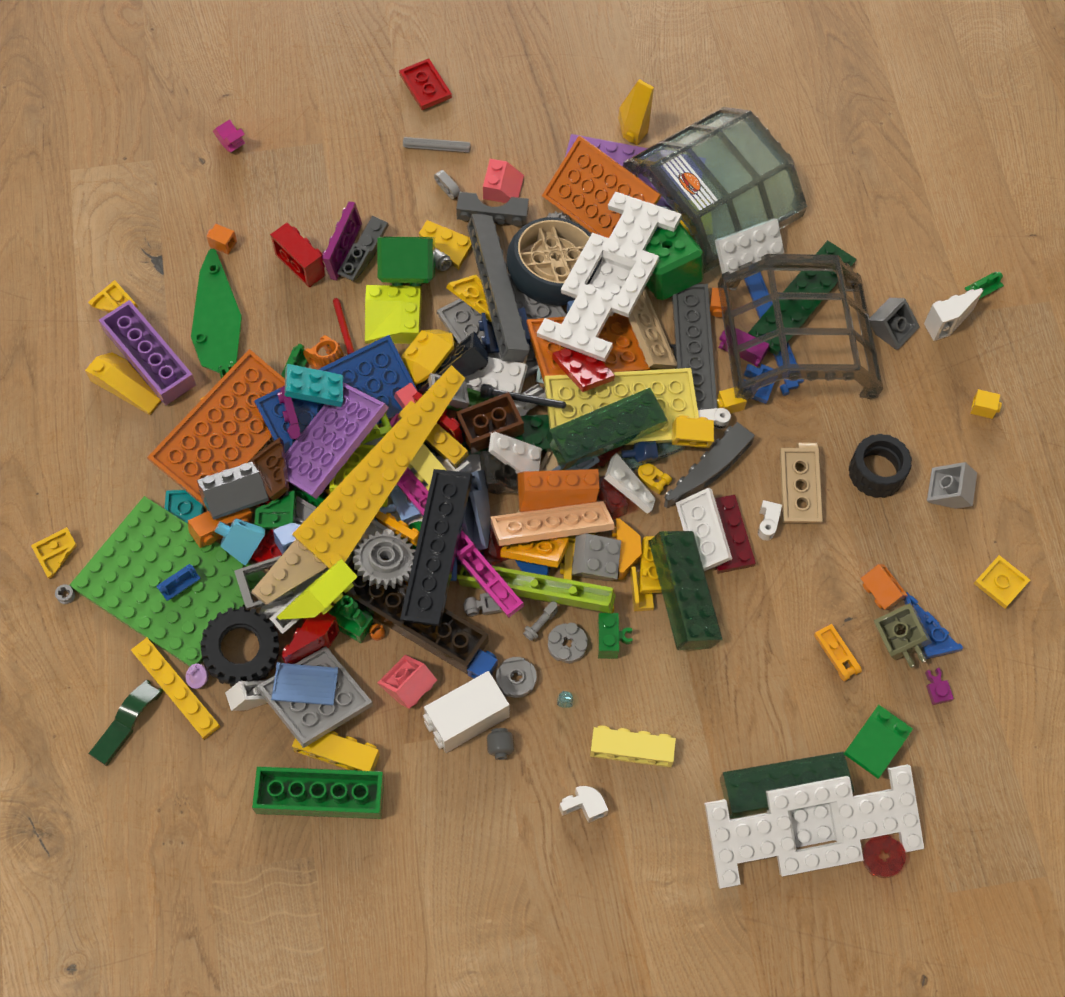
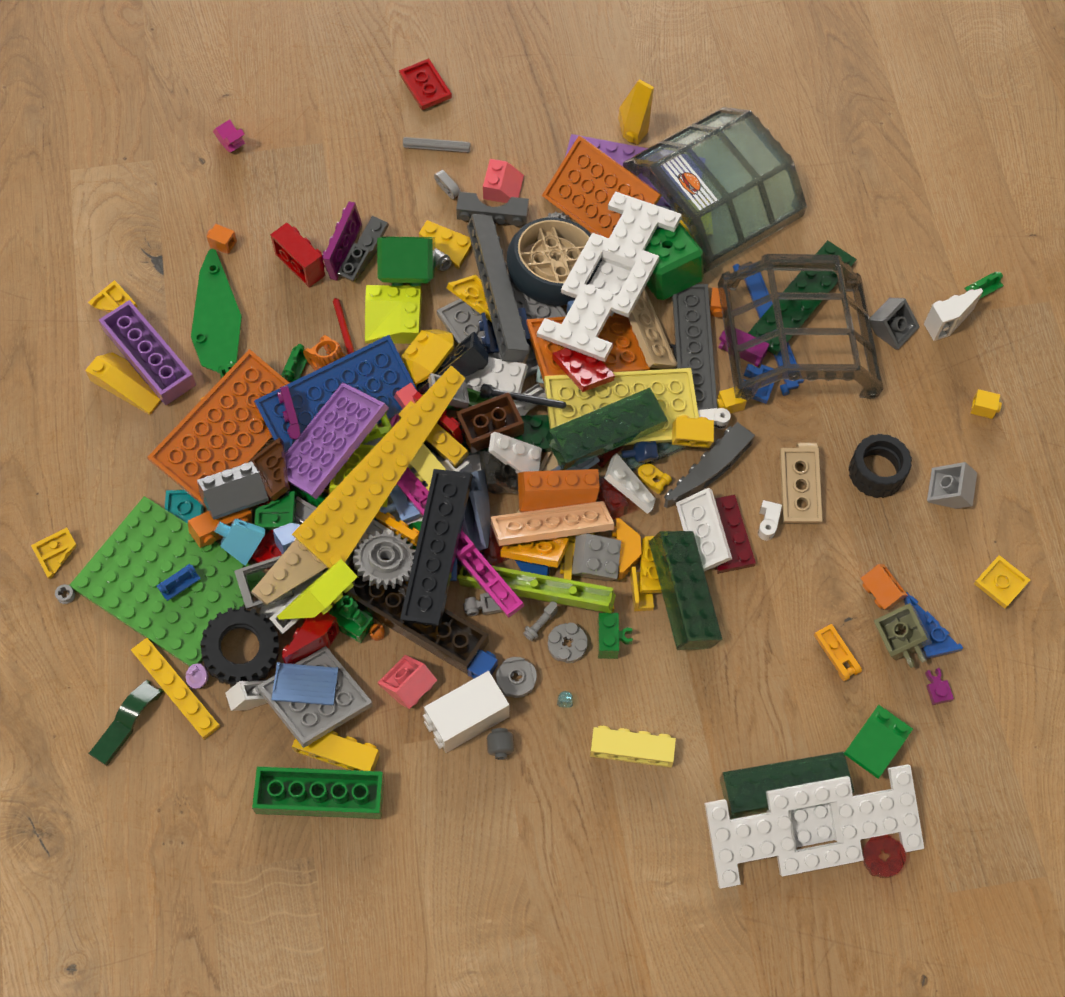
(313, 385): teal plate -> none
(587, 799): white brick -> none
(749, 245): white plate -> none

